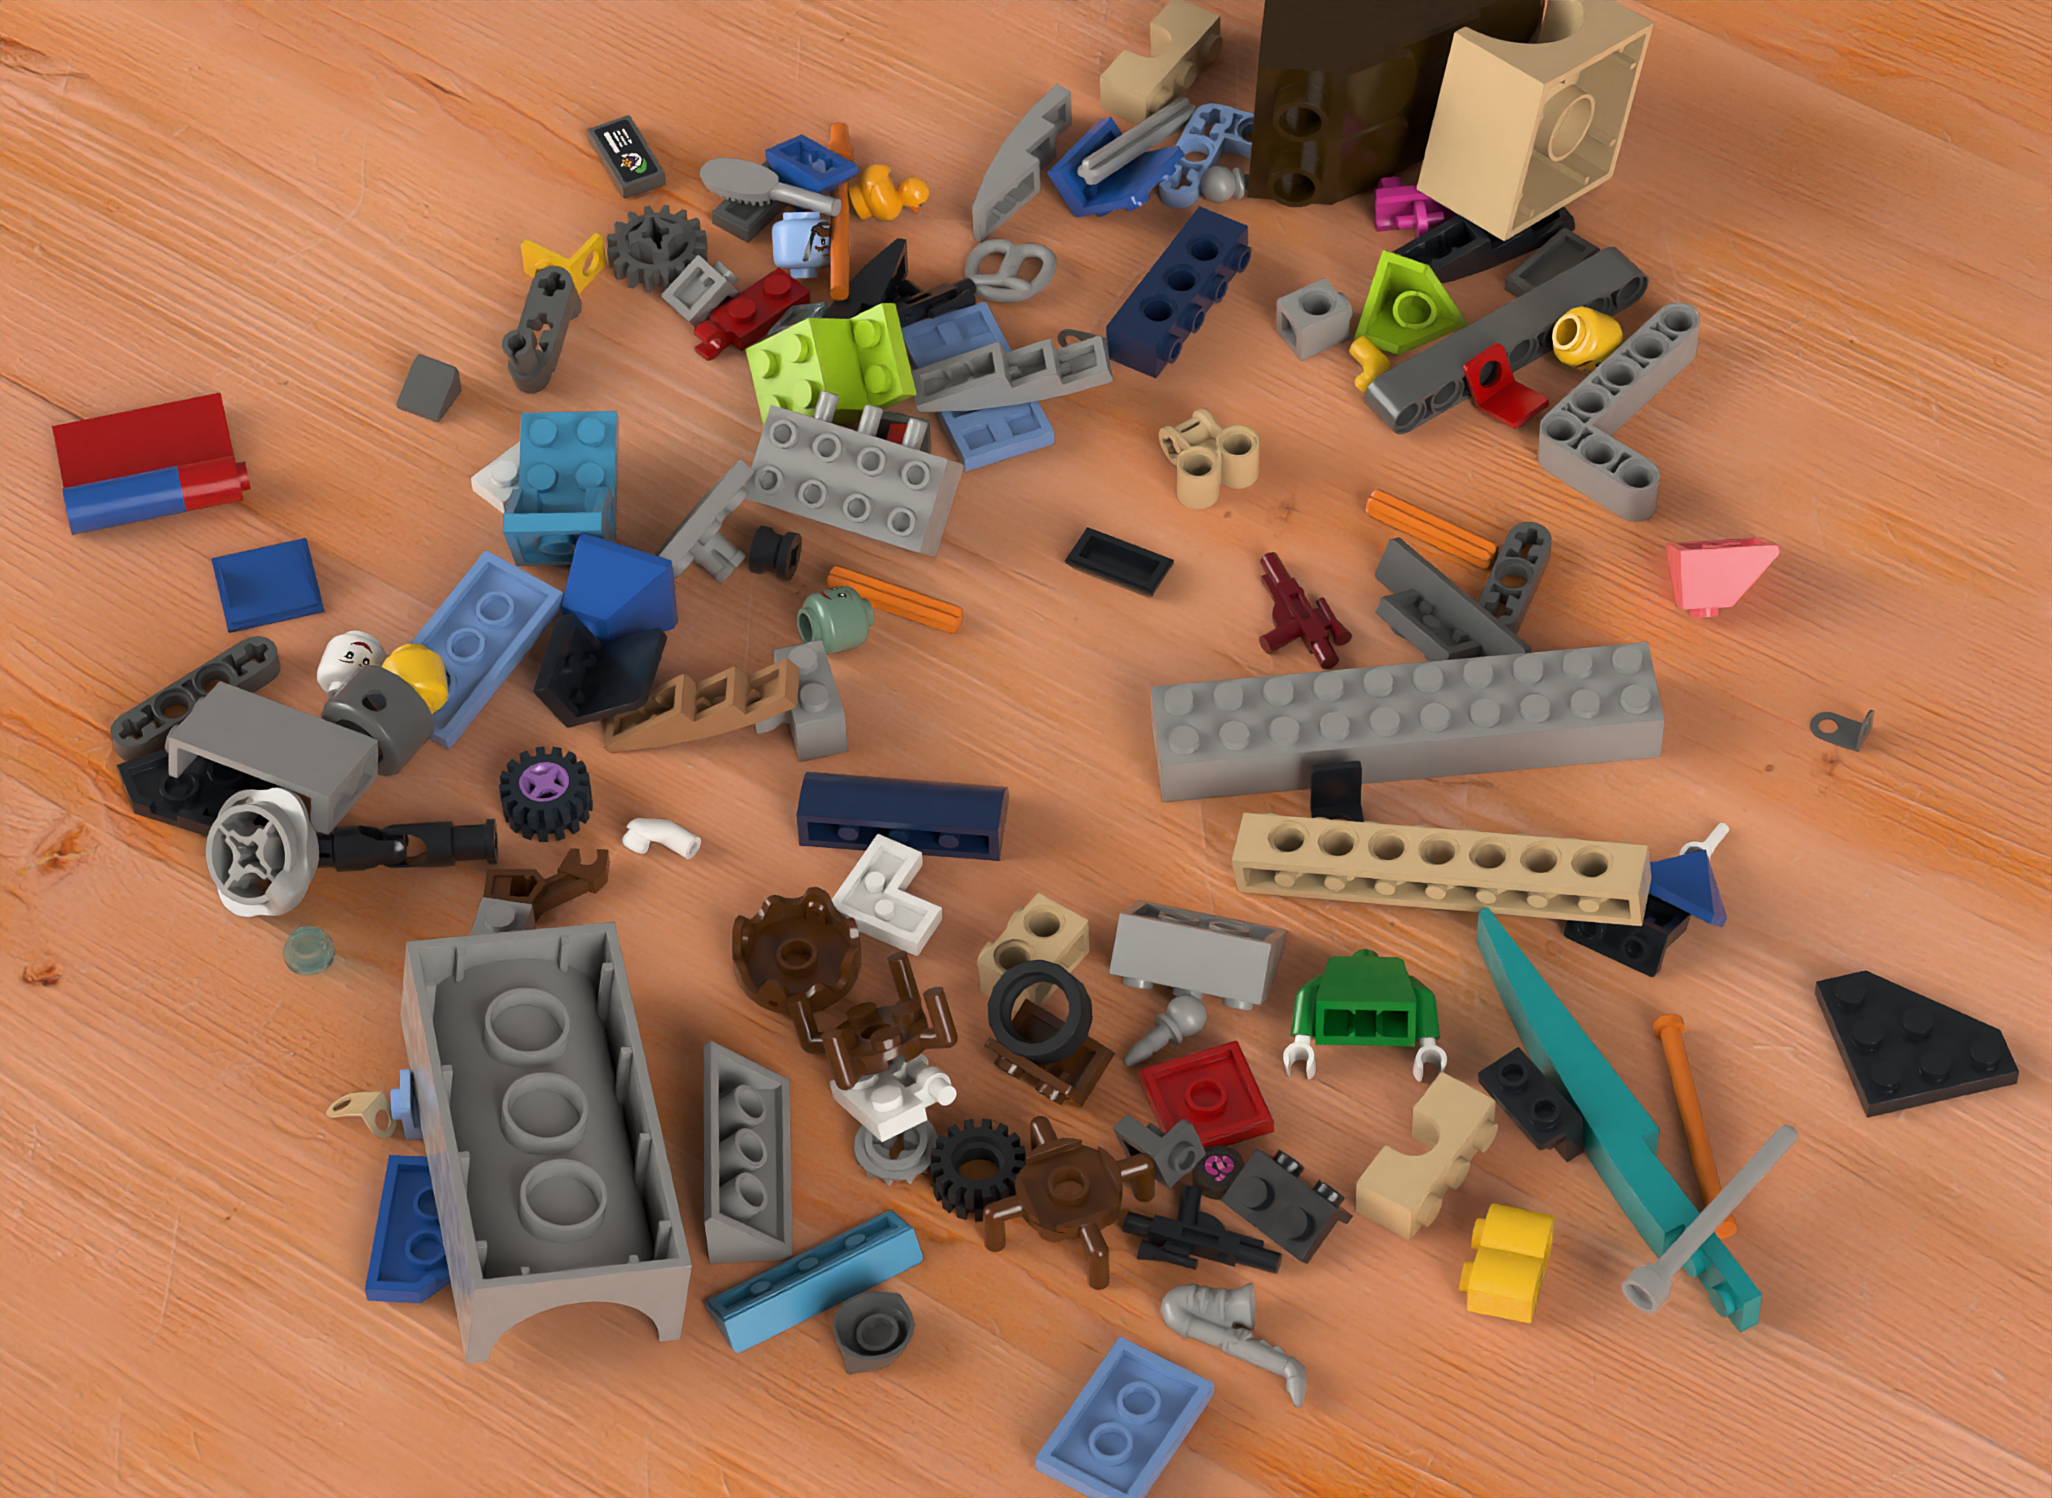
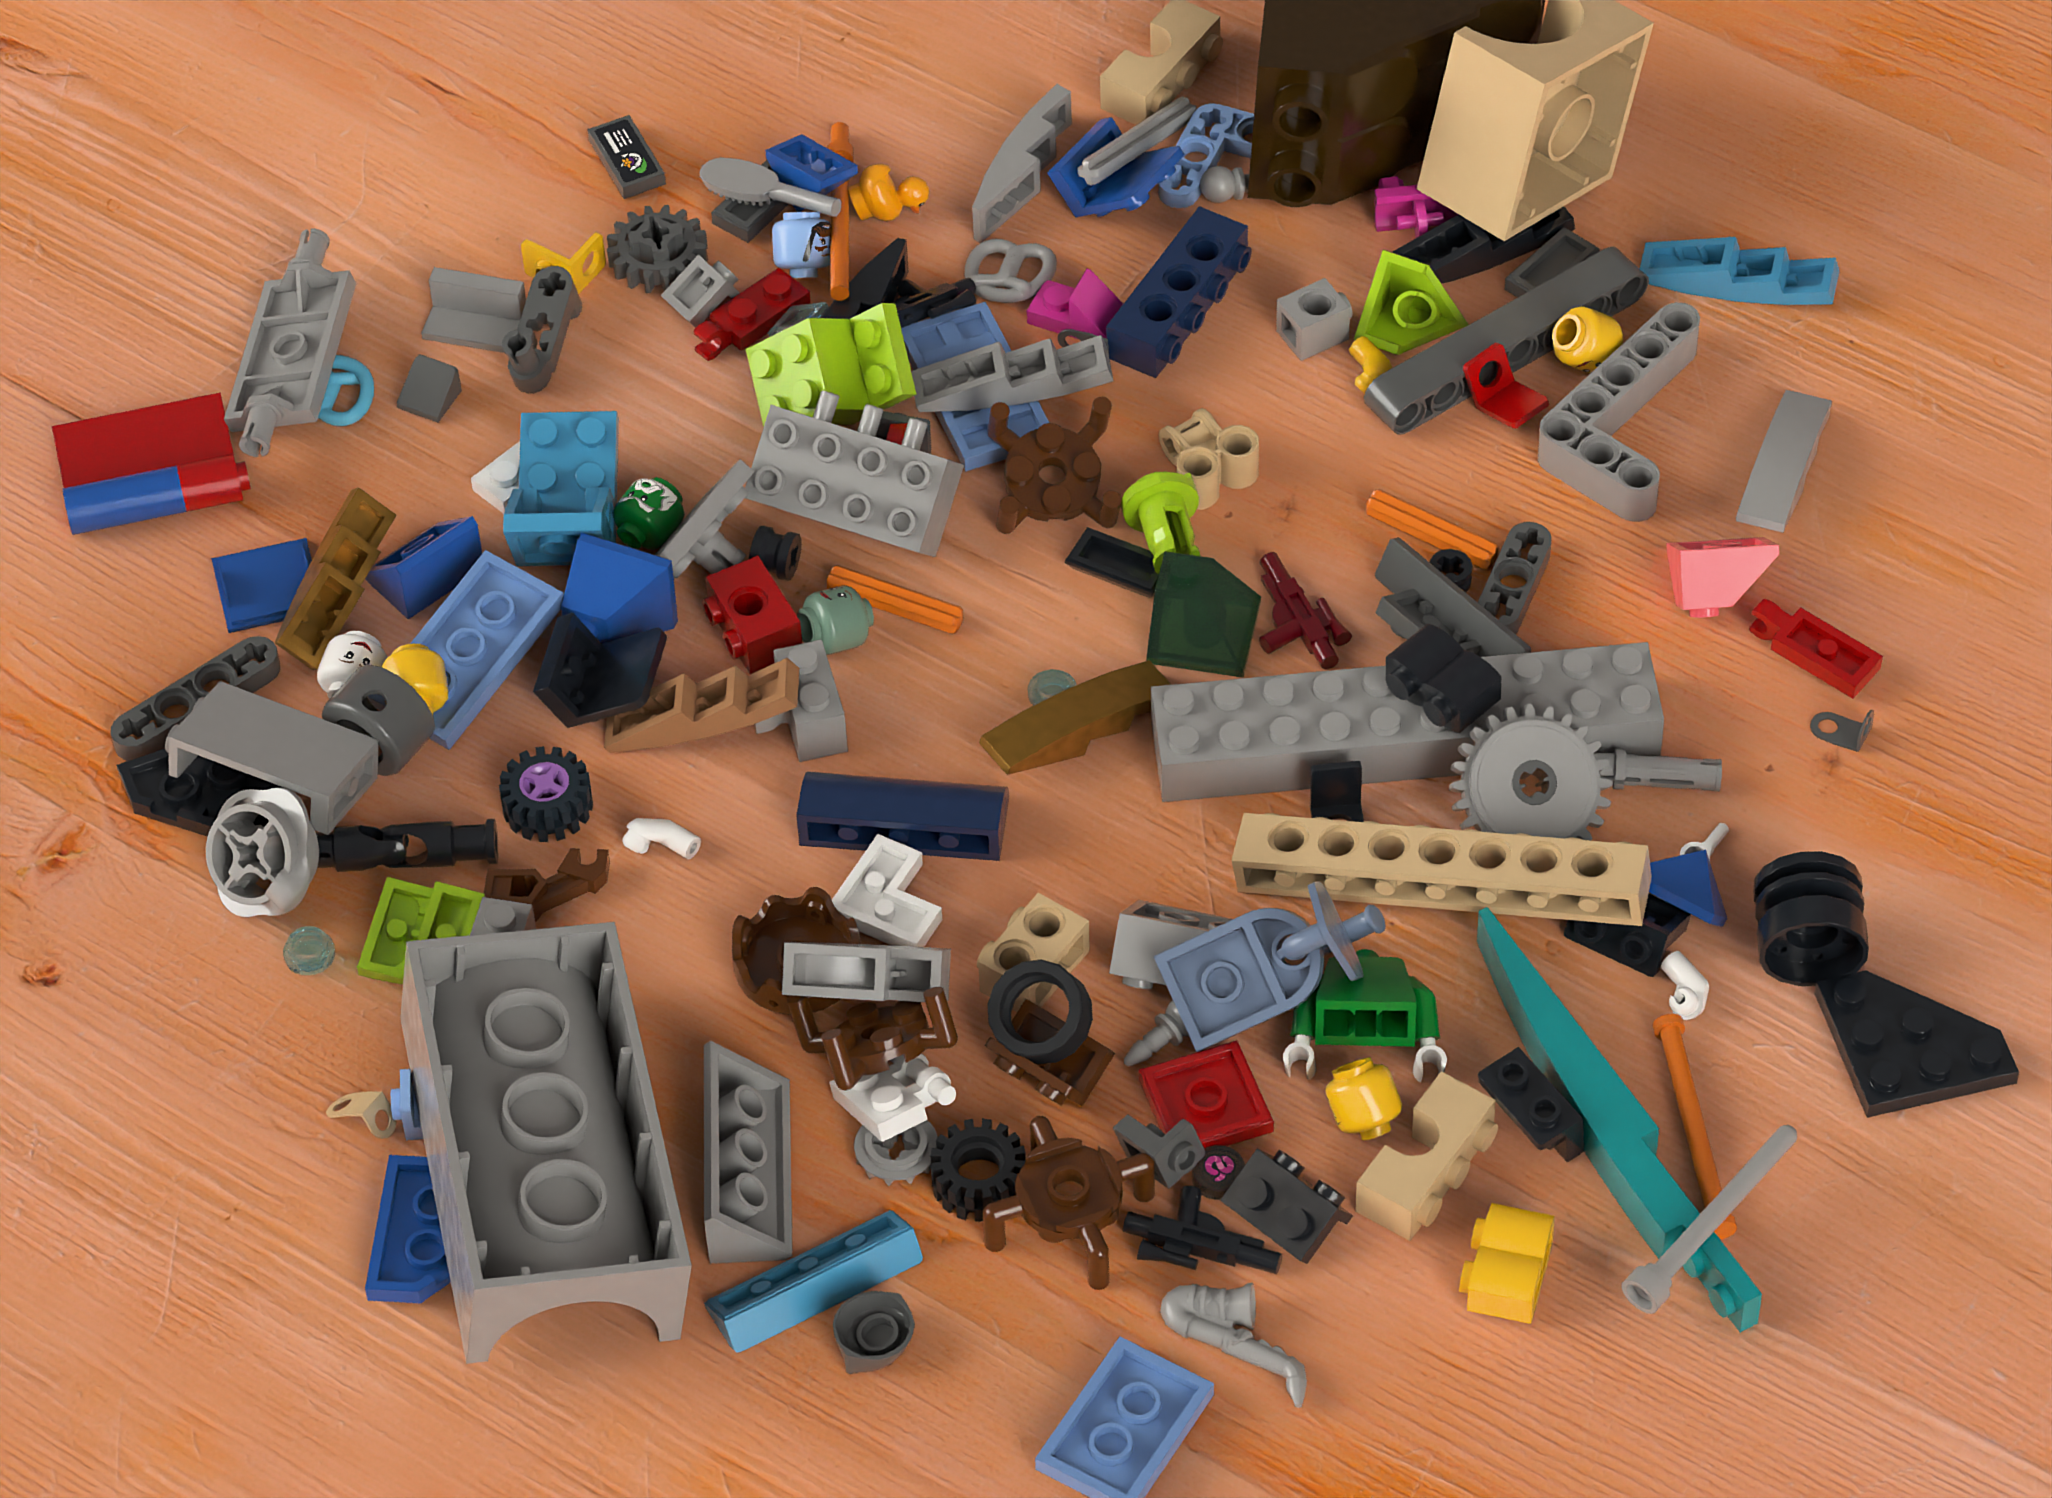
(290, 347): none -> light grey plate
(334, 578): none -> pearl gold slope
(356, 375): none -> medium azure piece
(413, 914): none -> lime slope
(427, 565): none -> blue slope
(473, 309): none -> light grey panel
(648, 513): none -> green head
(751, 613): none -> red brick
(864, 971): none -> light grey slope
(1048, 684): none -> clear light blue plate
(1056, 447): none -> reddish brown plate
(1068, 721): none -> pearl gold slope
(1081, 308): none -> dark pink slope
(1162, 509): none -> lime piece
(1201, 617): none -> clear green slope
(1240, 973): none -> sand blue plate
(1363, 1098): none -> yellow head
(1442, 678): none -> black brick
(1451, 561): none -> black bush
(1523, 748): none -> light grey gear
(1661, 771): none -> light grey pin
(1691, 986): none -> white arm
(1725, 272): none -> dark azure slope
(1784, 461): none -> light grey slope
(1810, 918): none -> black wheel
(1816, 647): none -> red plate

